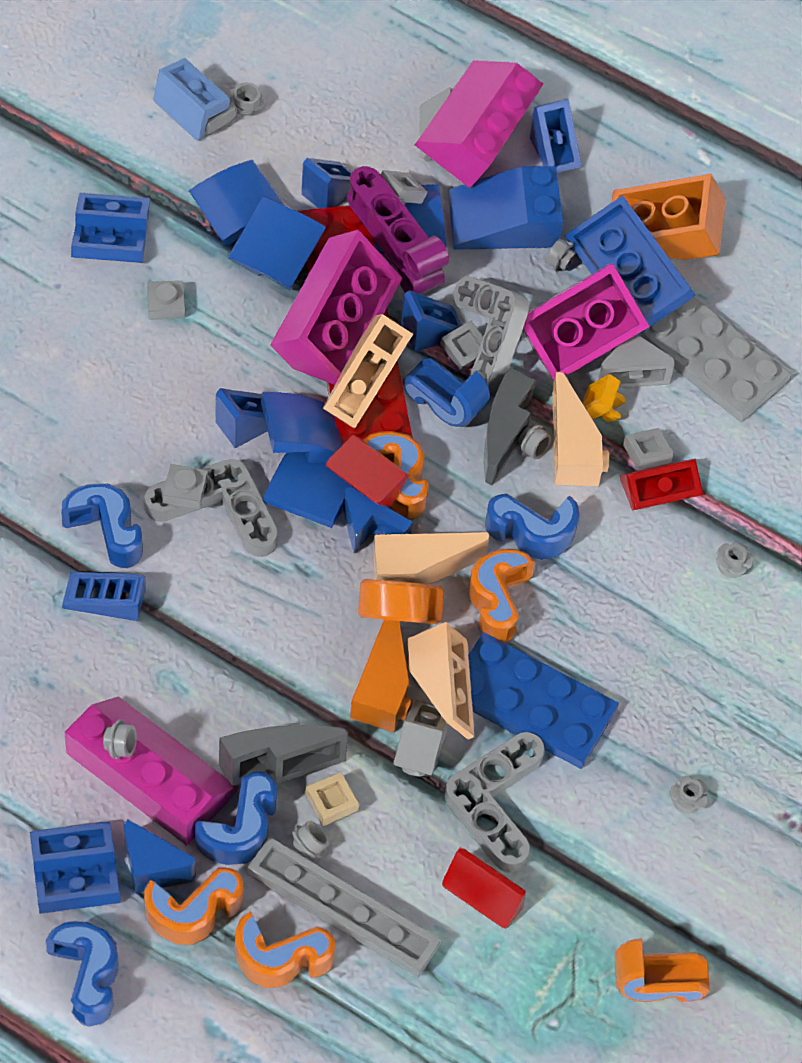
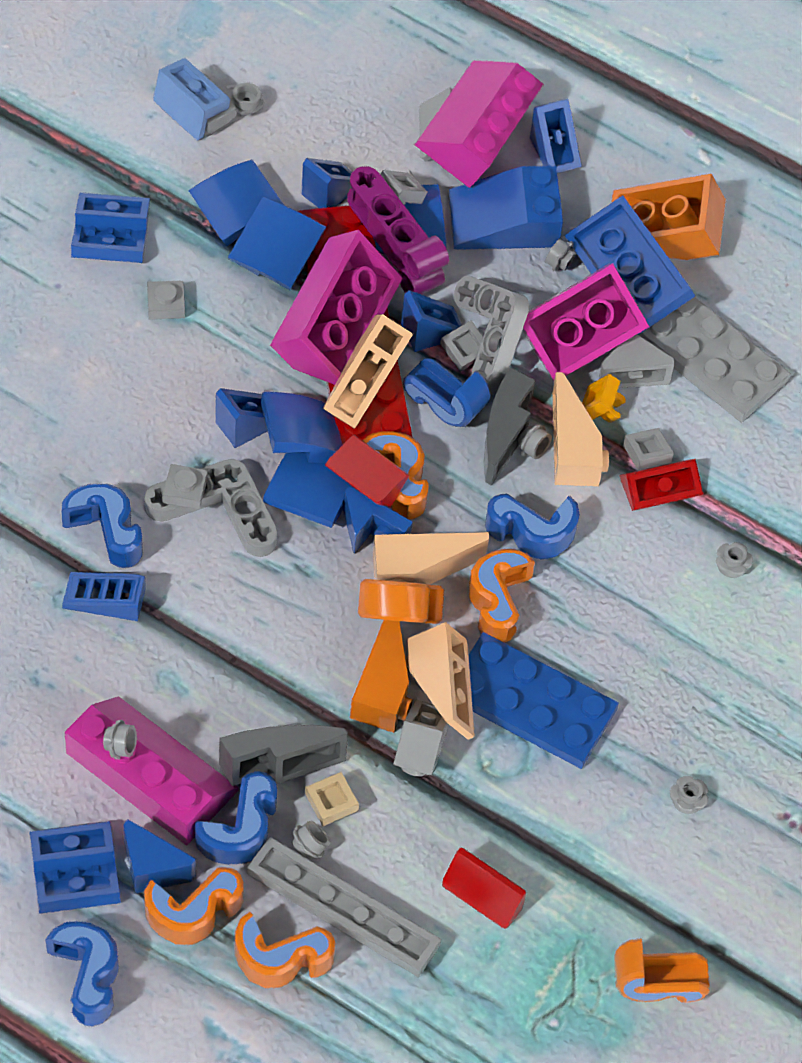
(485, 789): light grey beam -> none

